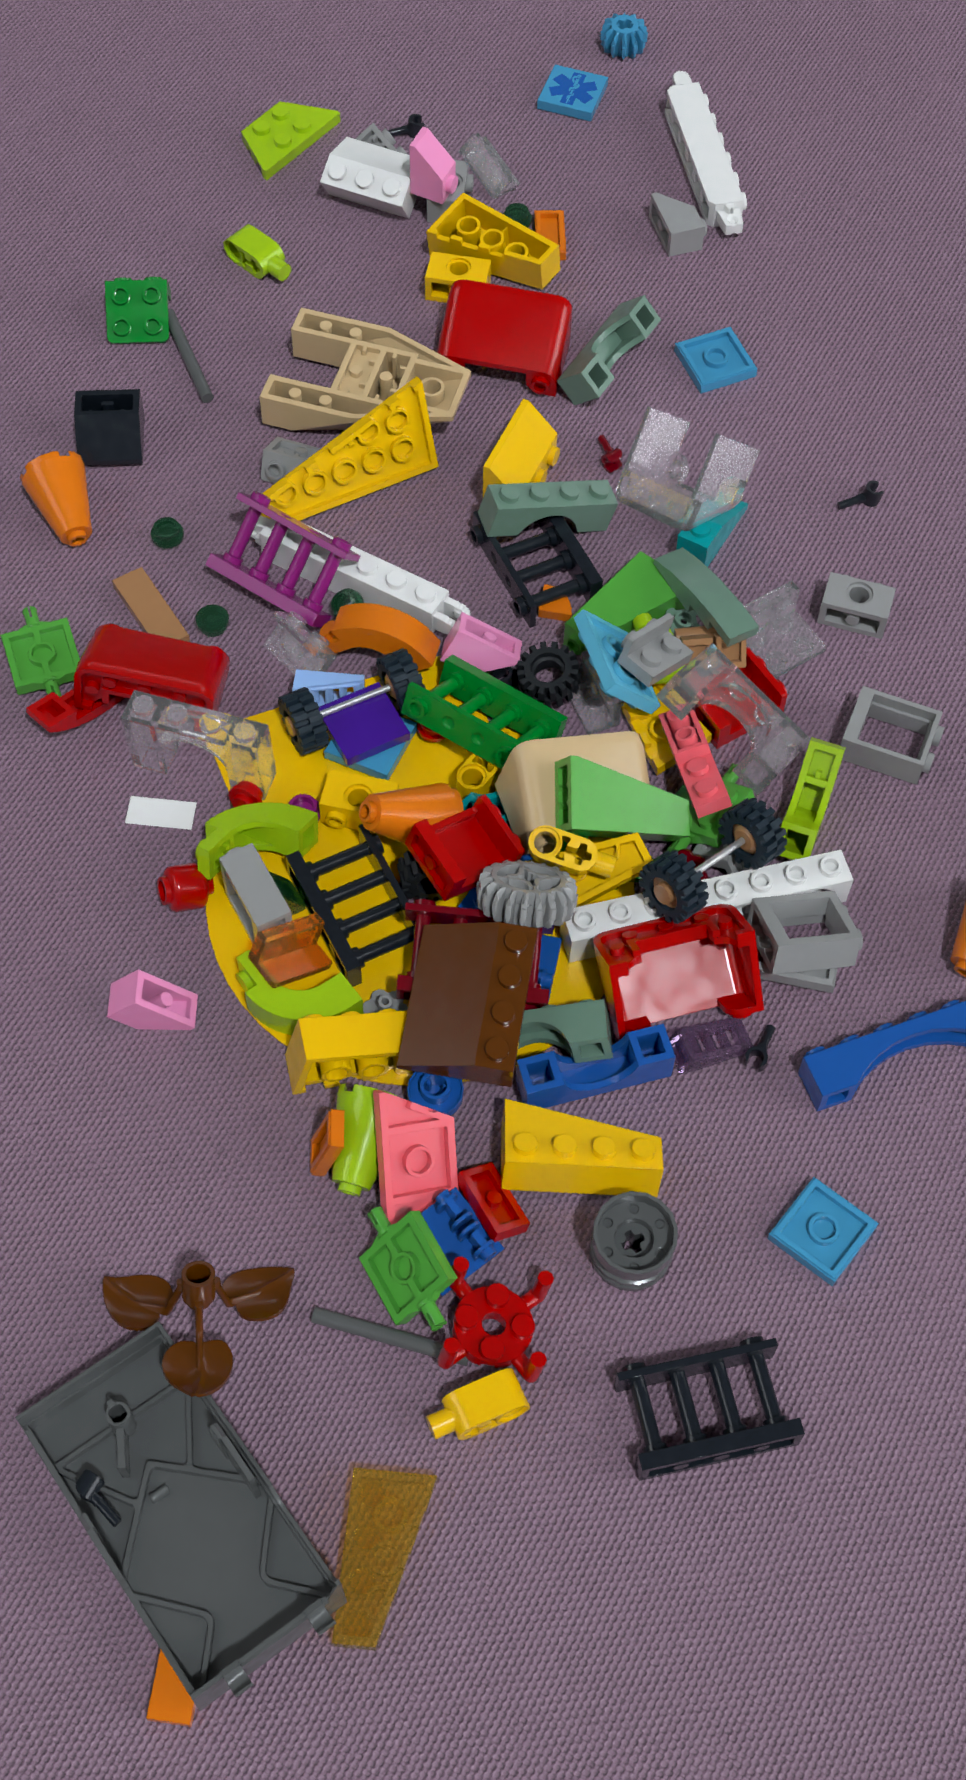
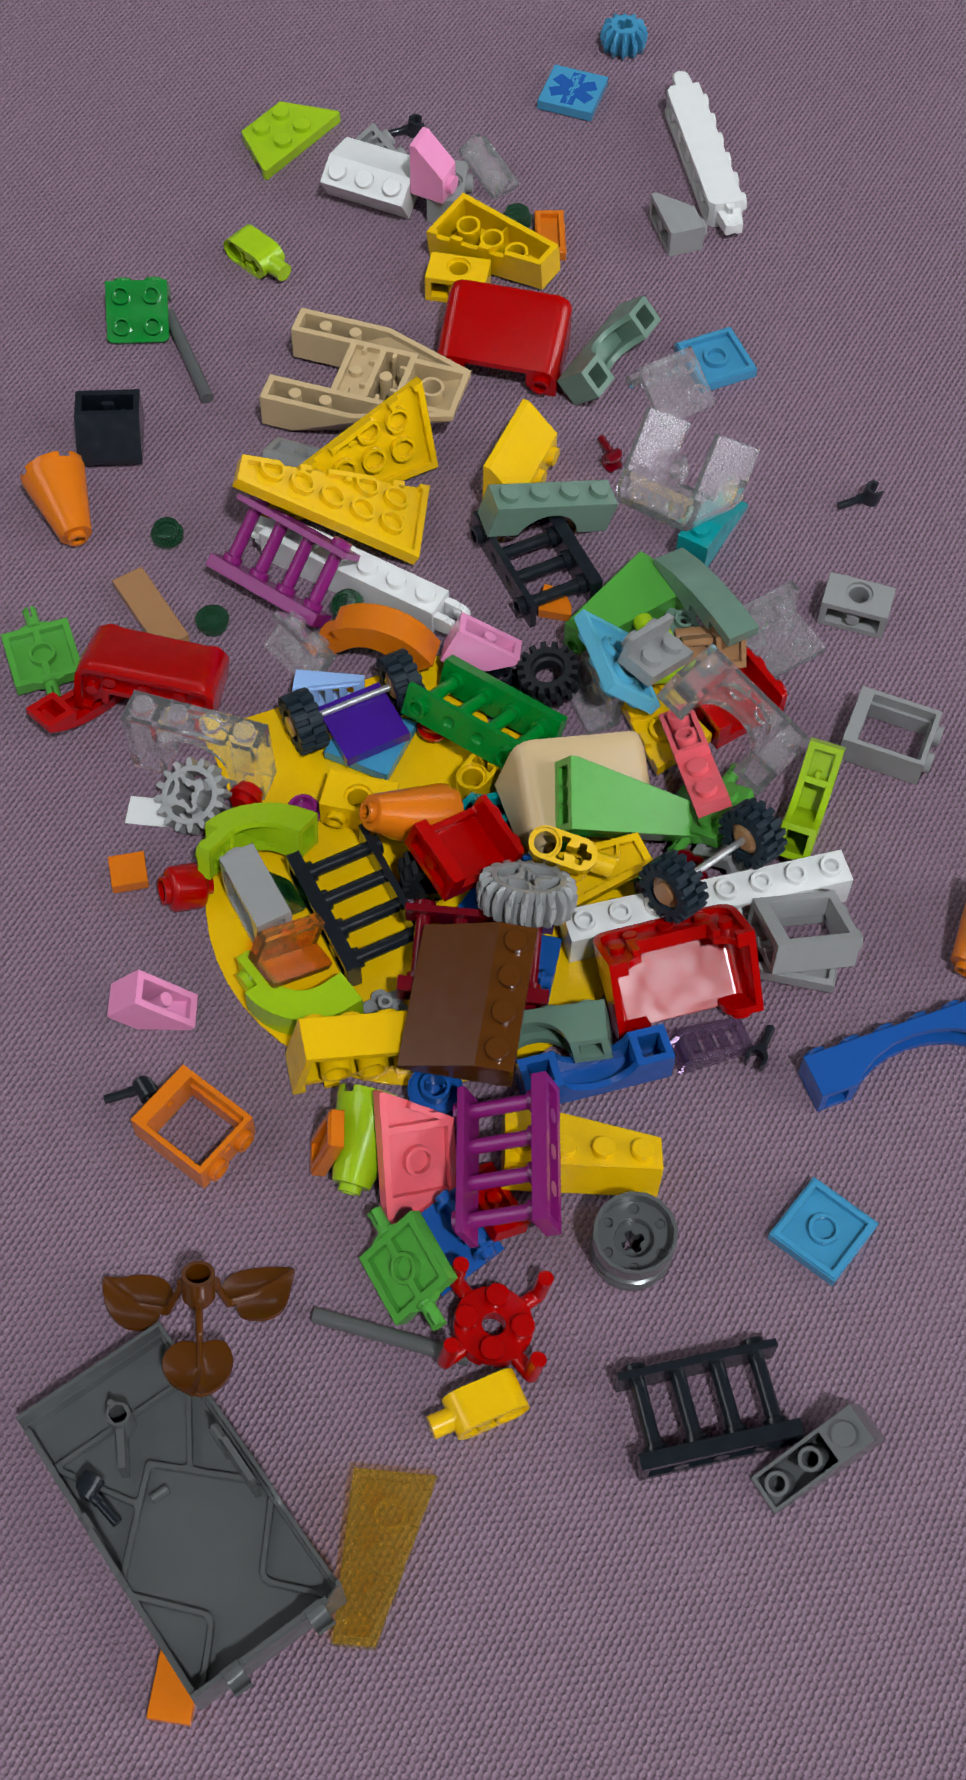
(128, 872): none -> orange tile
(142, 1086): none -> black hand
(169, 1100): none -> orange window
(192, 796): none -> light grey gear
(348, 502): none -> yellow wing
(541, 1172): none -> magenta fence
(674, 384): none -> clear bracket
(818, 1457): none -> dark grey slope

